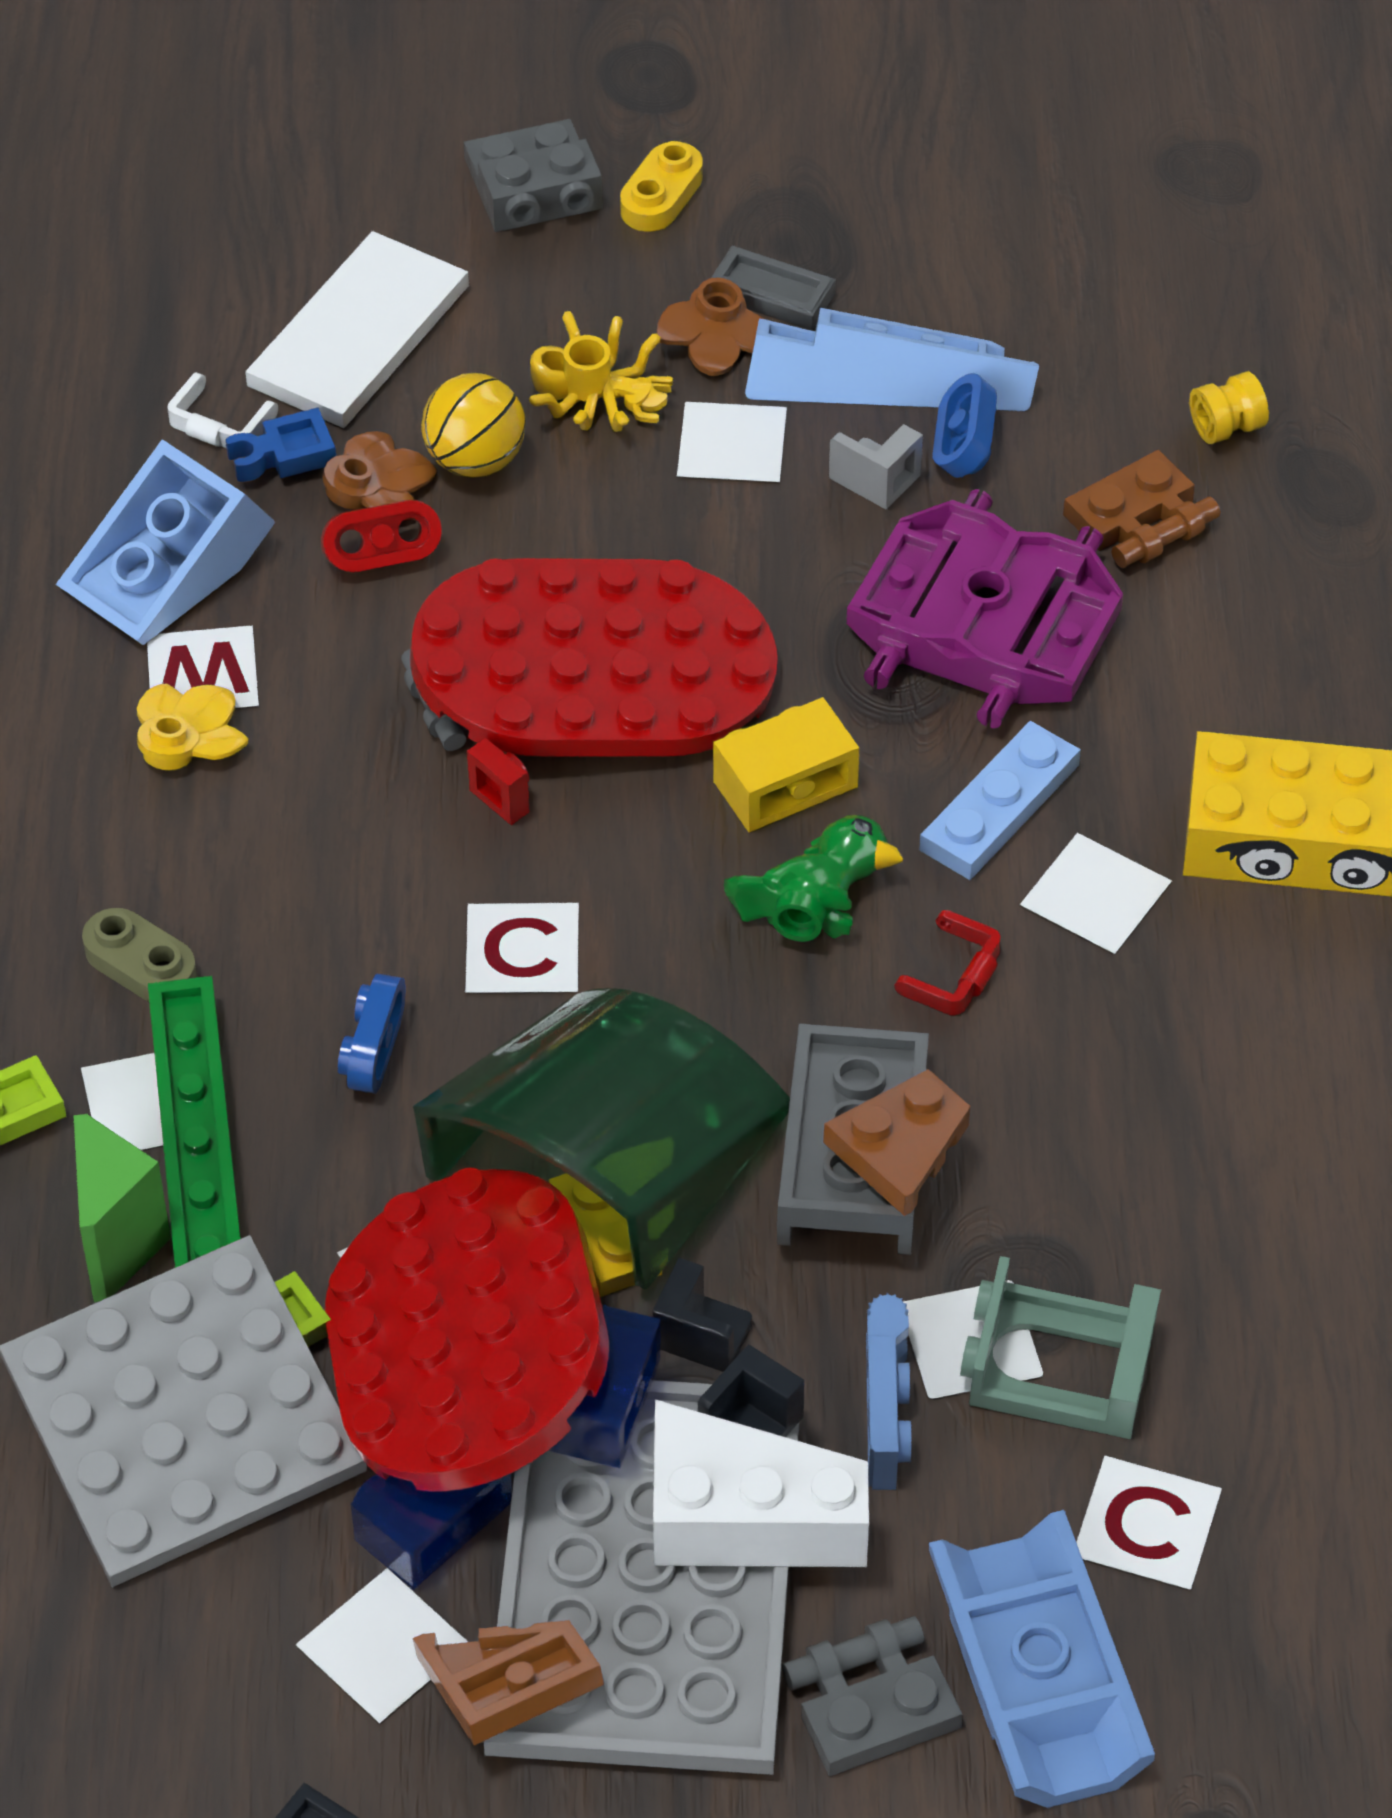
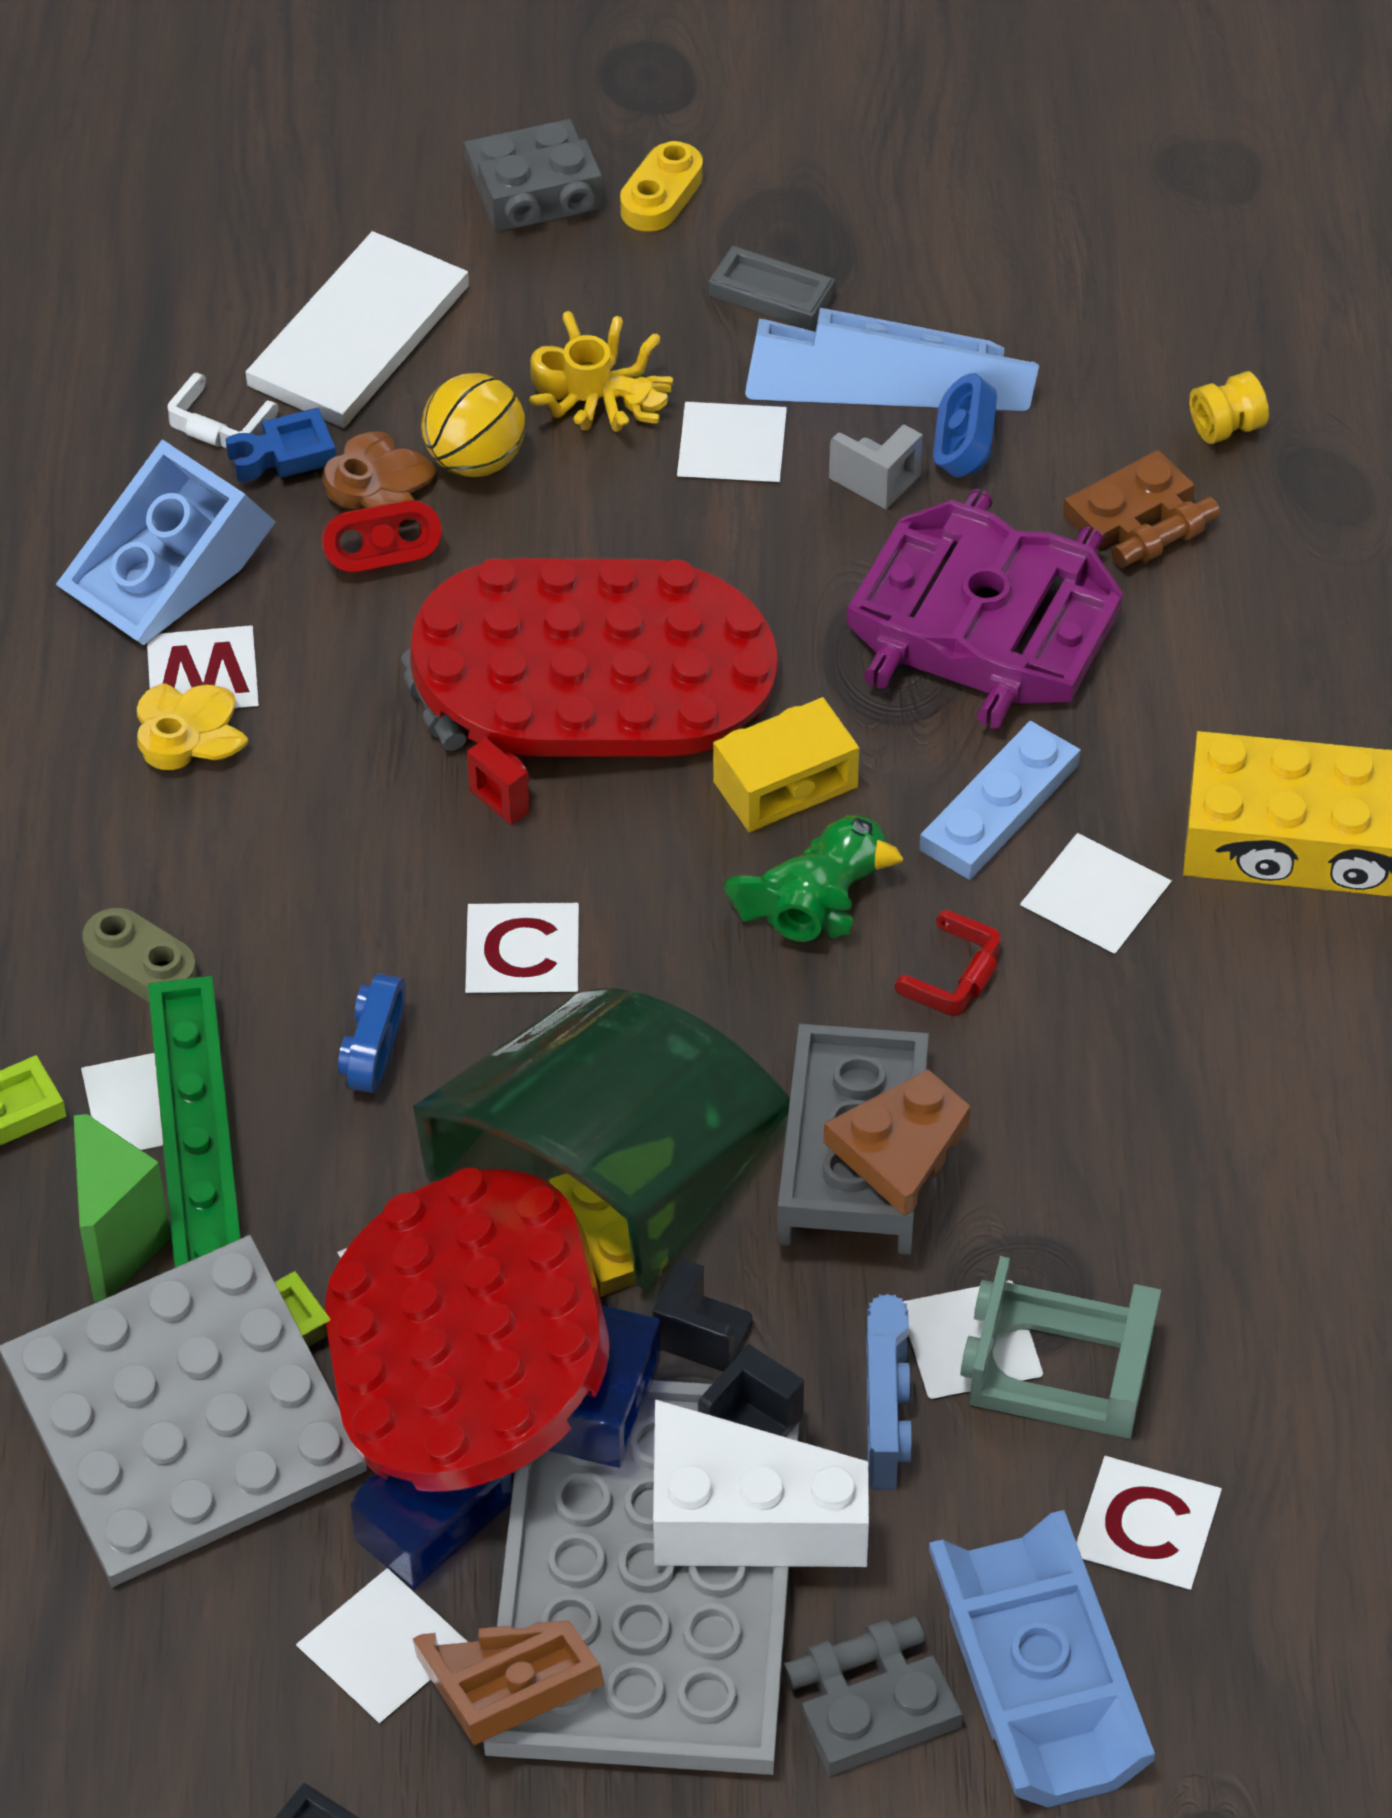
(711, 325): dark orange plate -> none

